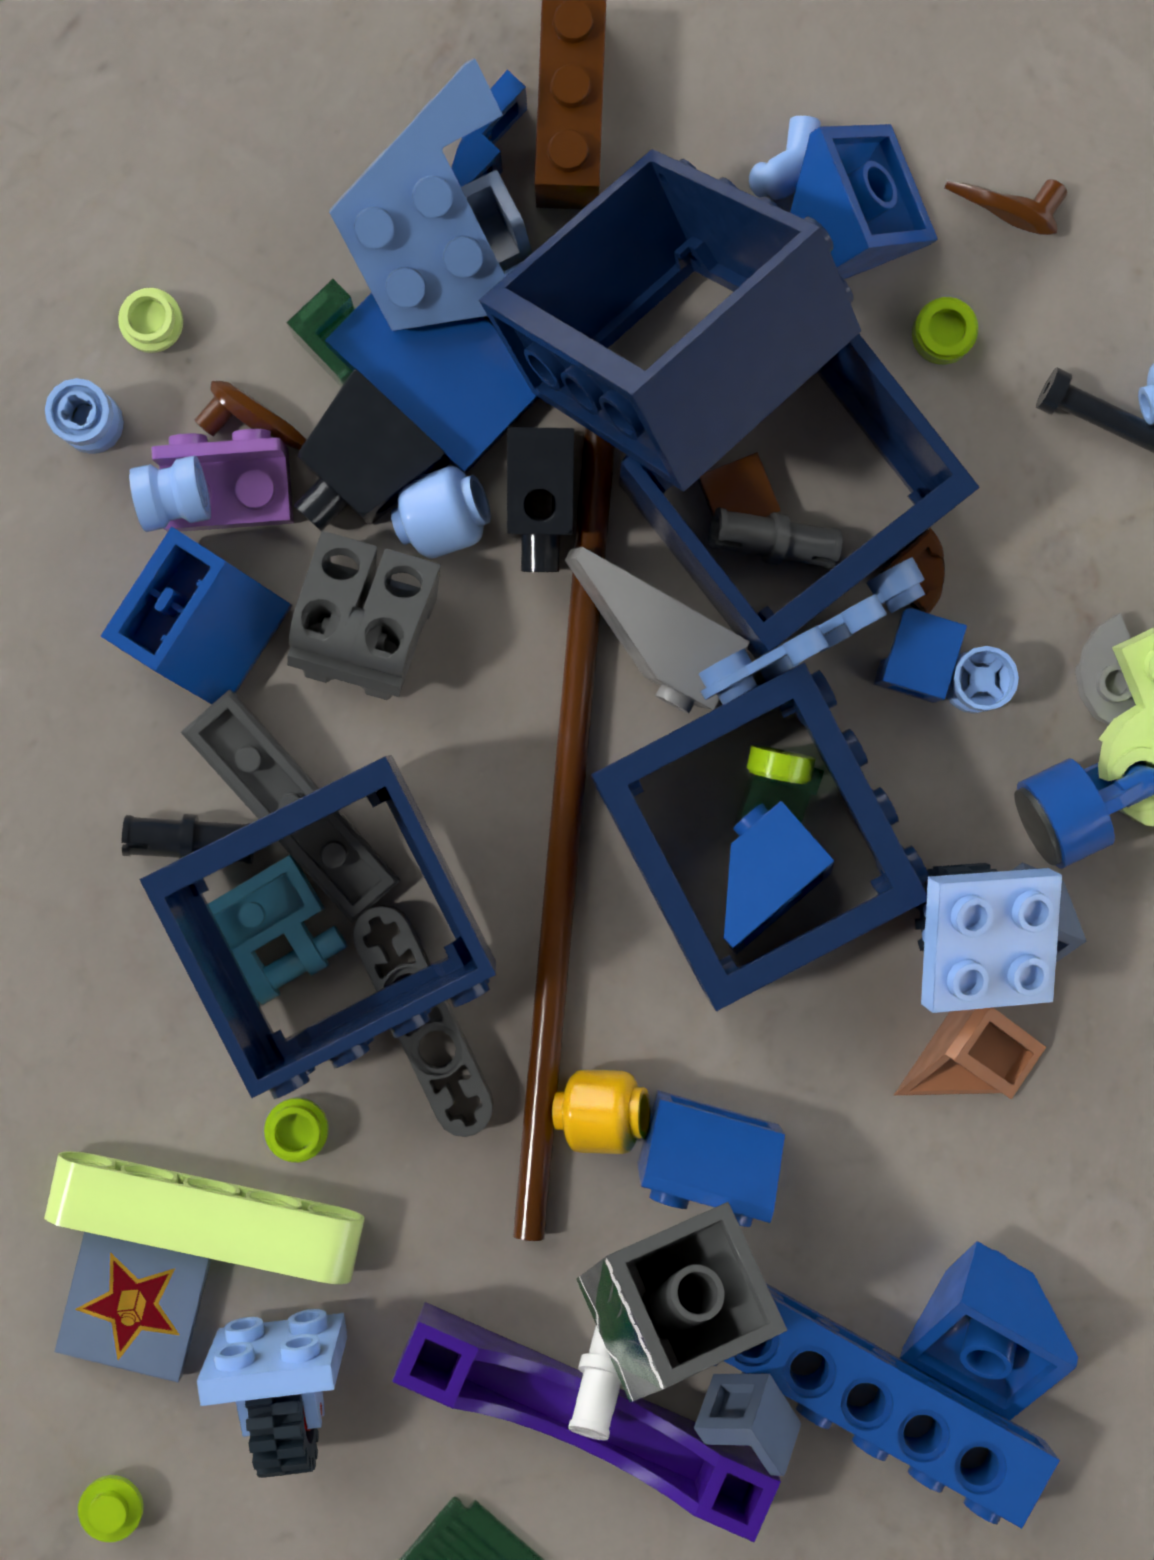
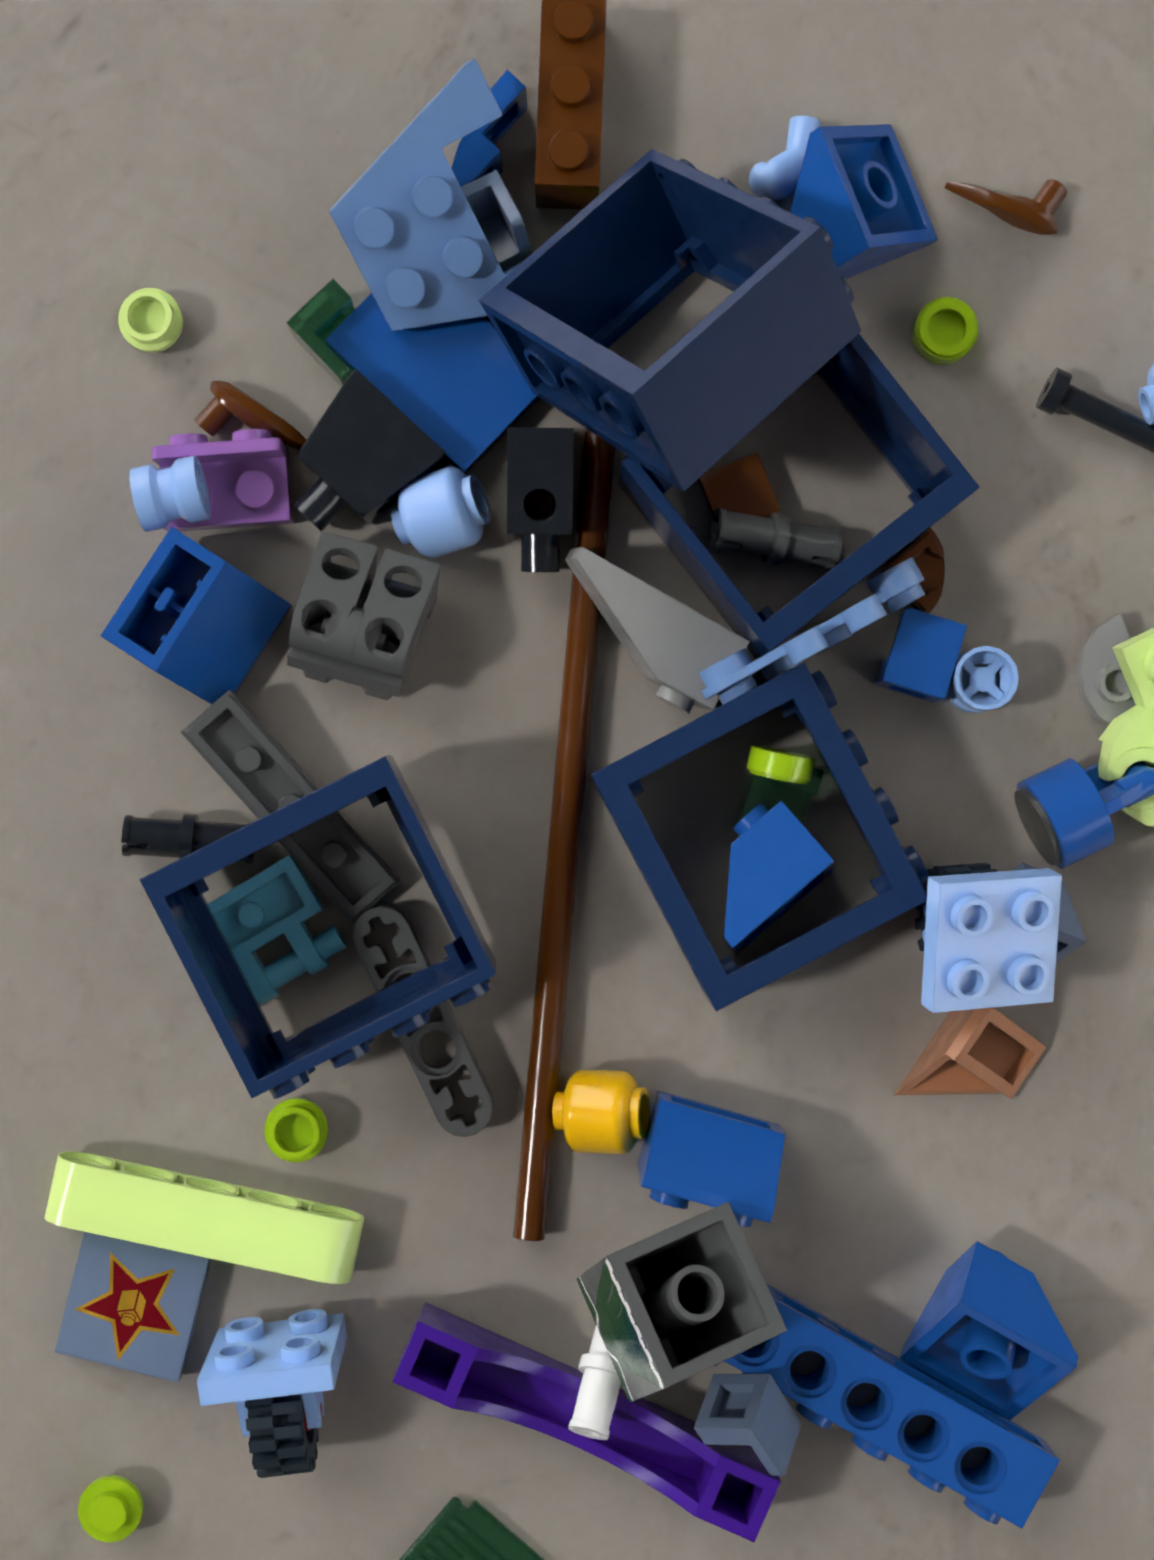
(93, 426): light blue wheel -> none

